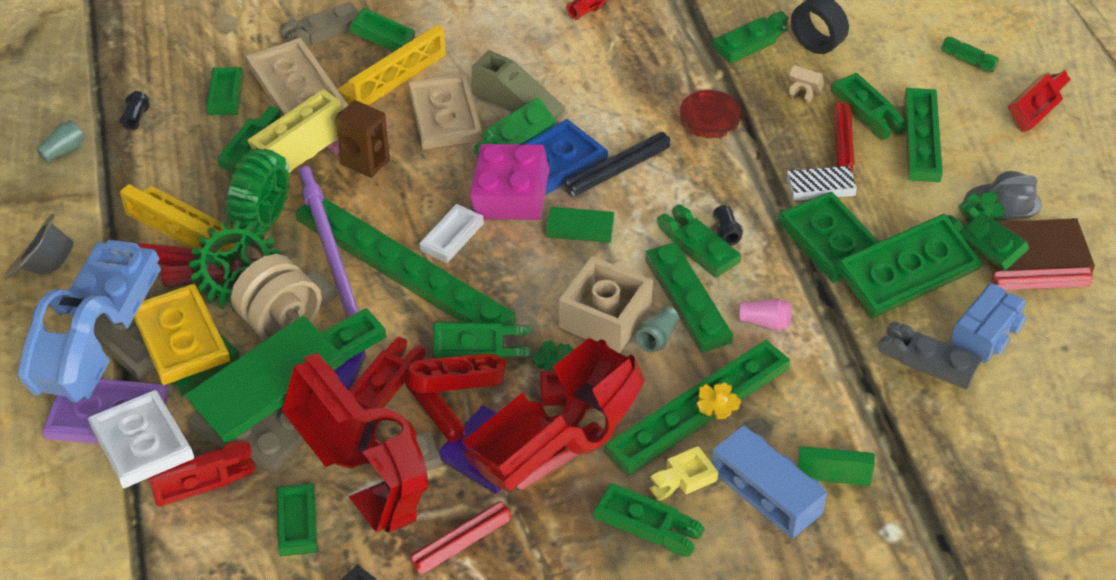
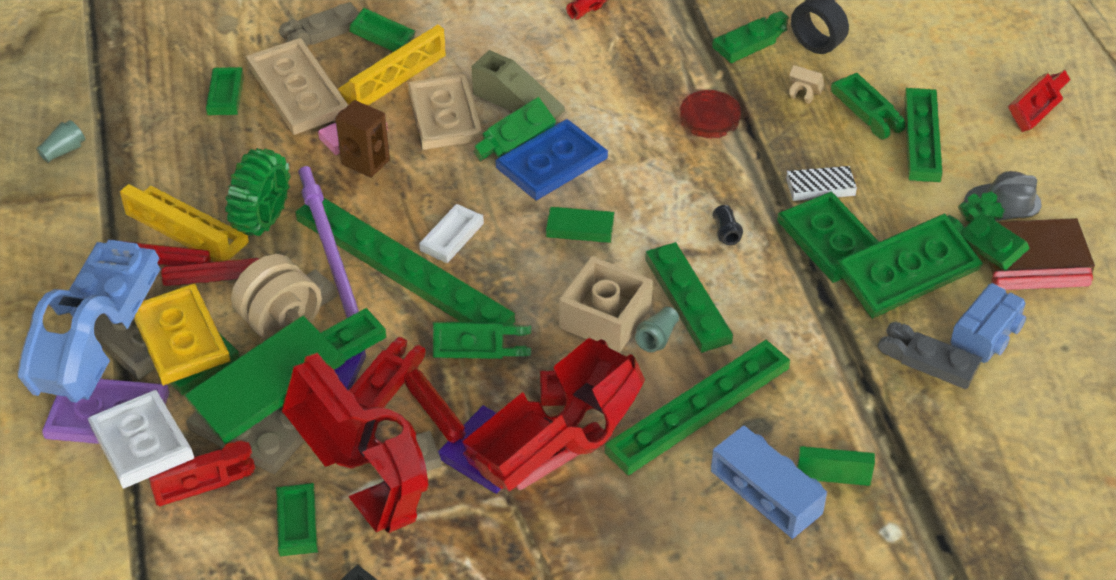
(45, 252): dark grey piece -> none
(136, 105): black pin -> none
(222, 260): green gear -> none
(239, 145): green hinge -> none
(302, 130): light yellow brick -> none
(438, 374): red beam -> none
(460, 537): axle -> none
(510, 181): dark pink brick -> none
(550, 355): green plant -> none
(617, 164): black axle -> none
(648, 519): green hinge -> none
(686, 470): light yellow plate -> none
(699, 241): green hinge -> none
(717, 401): yellow plant -> none
(770, 313): bright pink cone -> none
(843, 135): red axle -> none
(970, 54): green axle -> none

